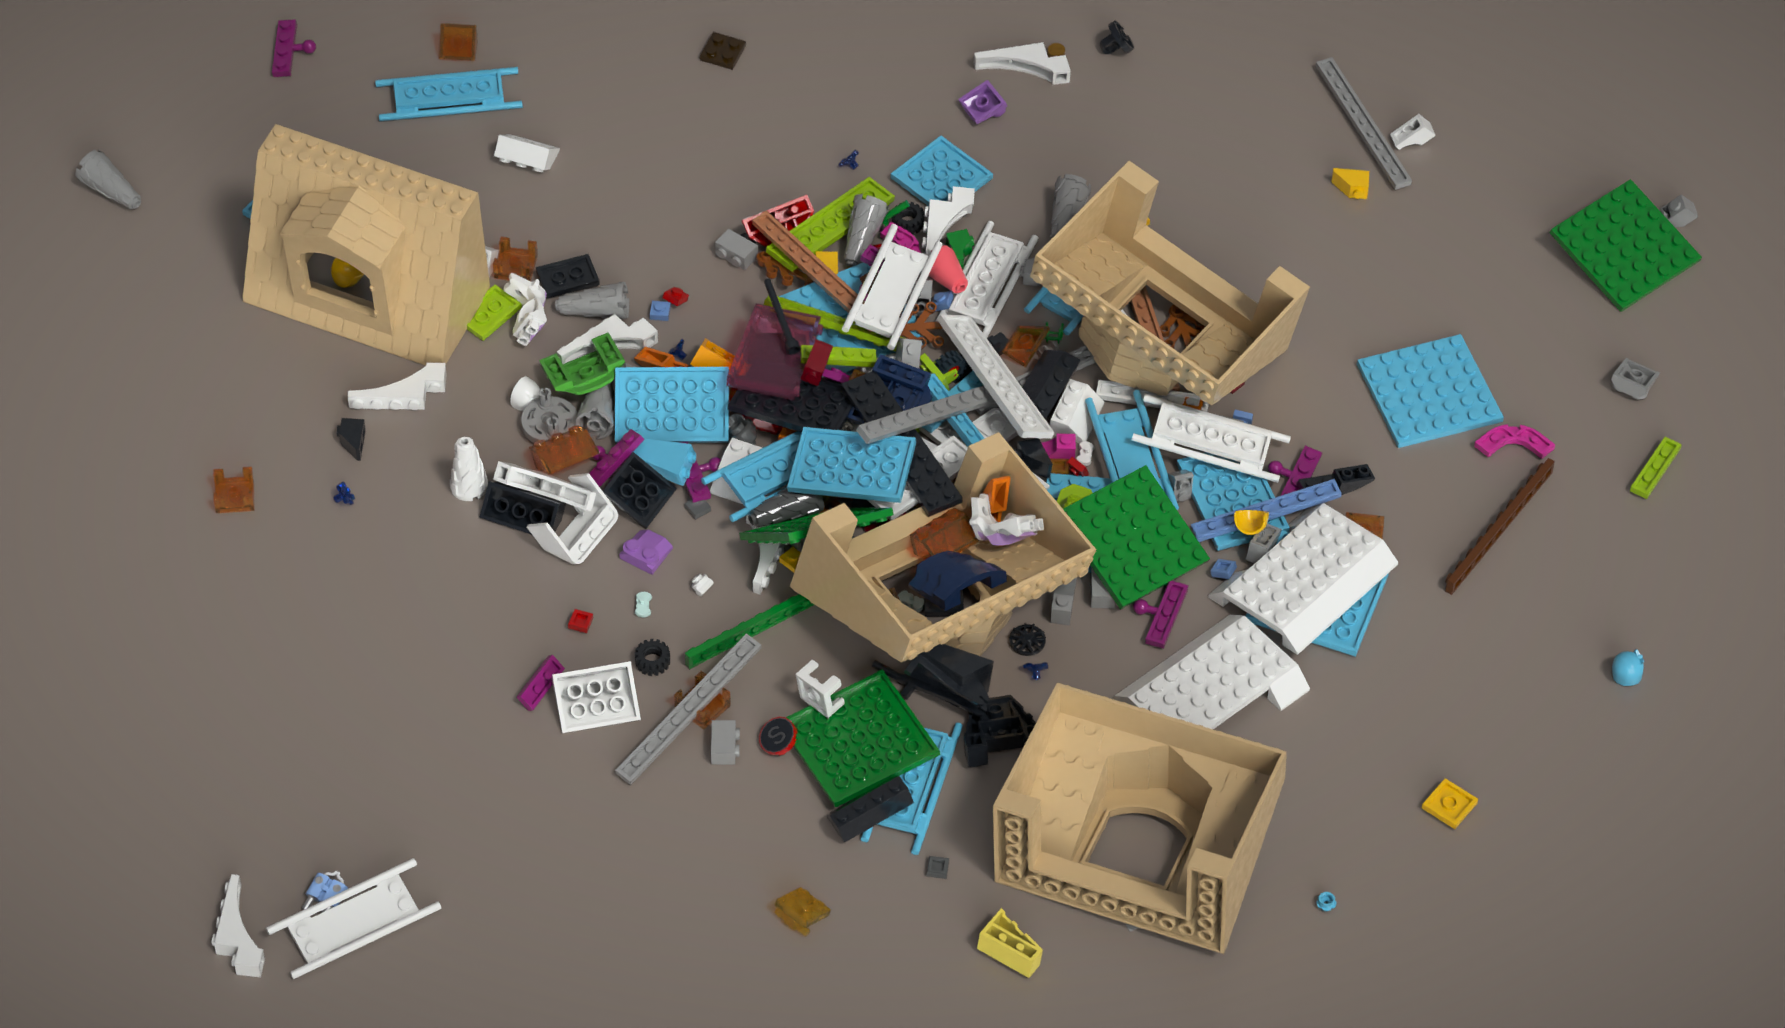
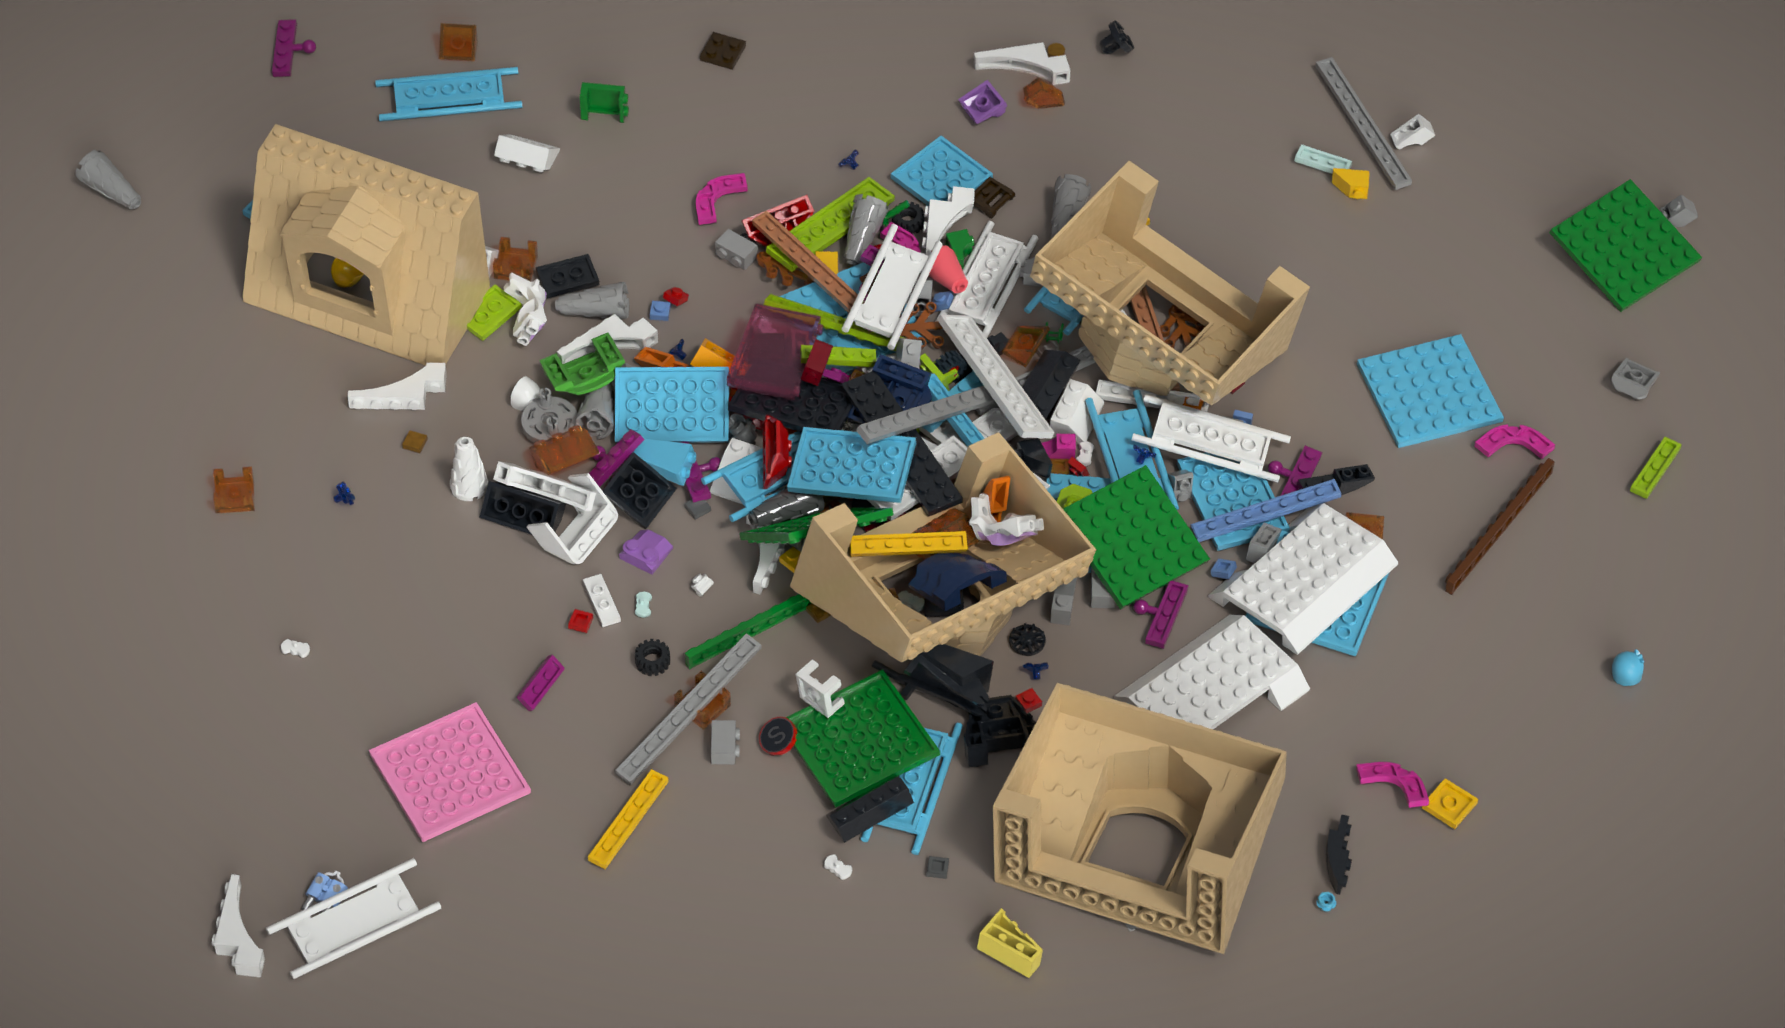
(295, 648): none -> white piece
(352, 436): black slope -> none
(414, 441): none -> pearl gold tile
(449, 772): none -> bright pink plate
(596, 697): white slope -> none
(601, 600): none -> white plate
(603, 100): none -> green panel
(628, 819): none -> yellow plate
(715, 189): none -> dark pink plate
(775, 451): none -> red wedge
(791, 344): black piece -> none
(801, 910): clear yellow plate -> none
(817, 613): none -> pearl gold tile
(837, 867): none -> white piece
(908, 544): none -> yellow plate
(988, 192): none -> dark brown plate
(1029, 700): none -> red plate
(1043, 94): none -> clear orange slope
(1143, 453): none -> clear blue plant
(1251, 521): yellow helmet -> none
(1320, 159): none -> light aqua plate
(1337, 856): none -> black slope
(1391, 772): none -> dark pink plate

